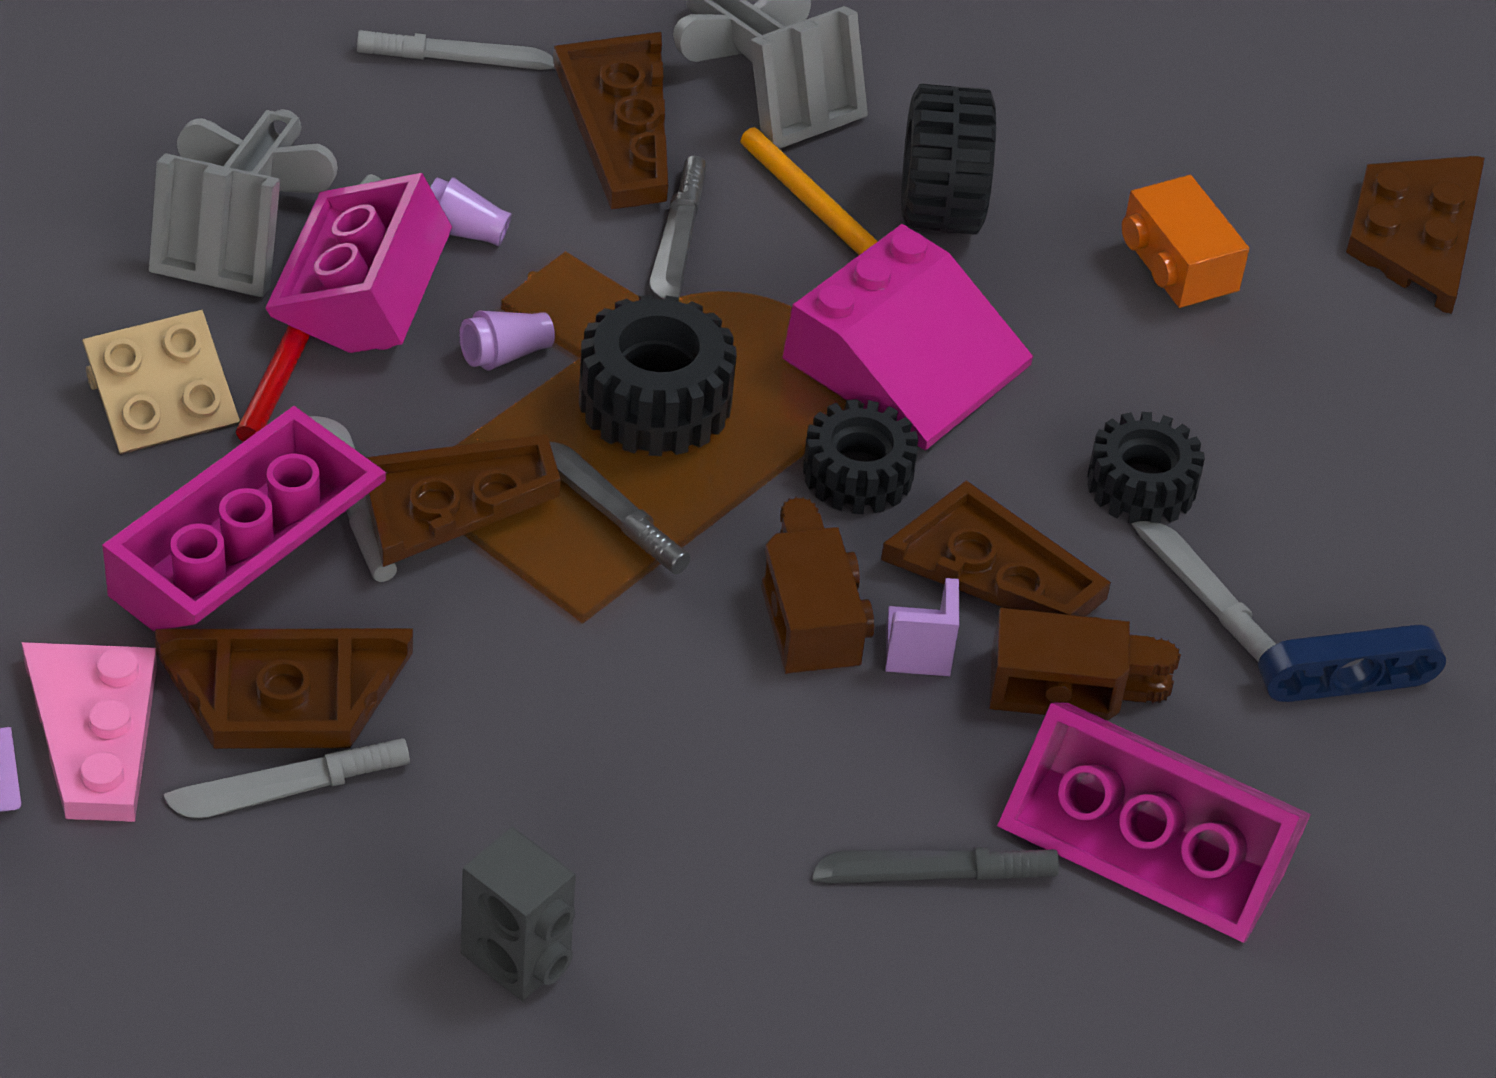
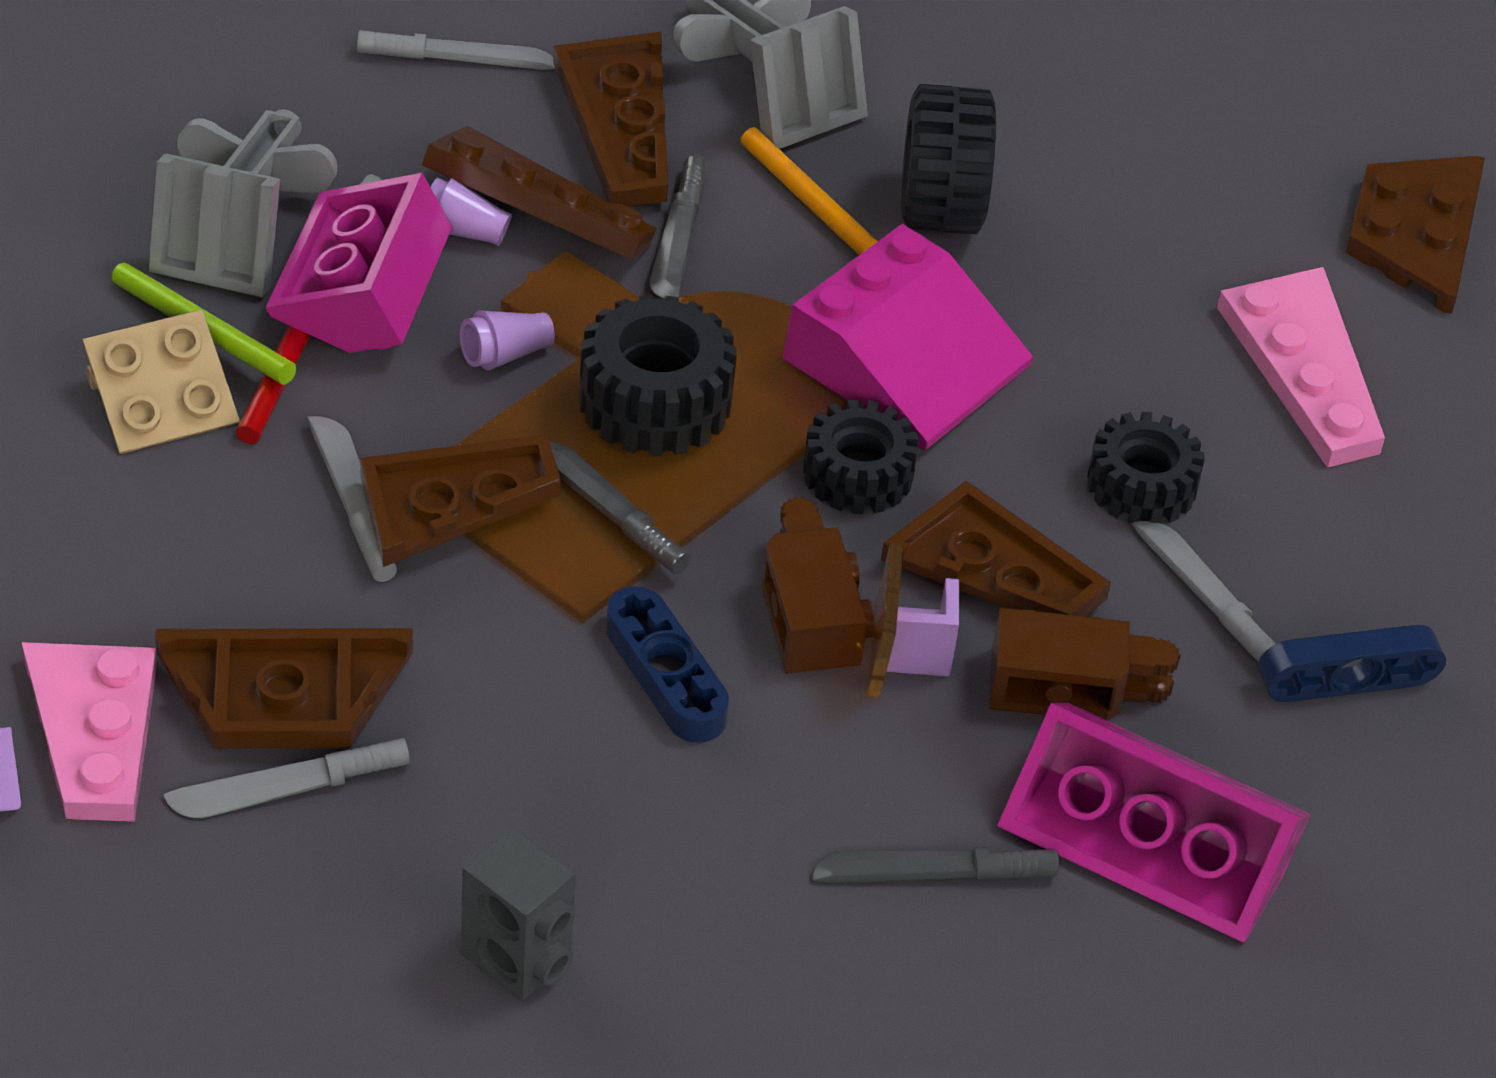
(222, 333): none -> lime bar
(235, 521): dark pink slope -> none
(538, 191): none -> reddish brown wing
(667, 689): none -> dark blue beam
(885, 620): none -> clear orange piece
(1184, 241): orange brick -> none
(1308, 360): none -> bright pink wing

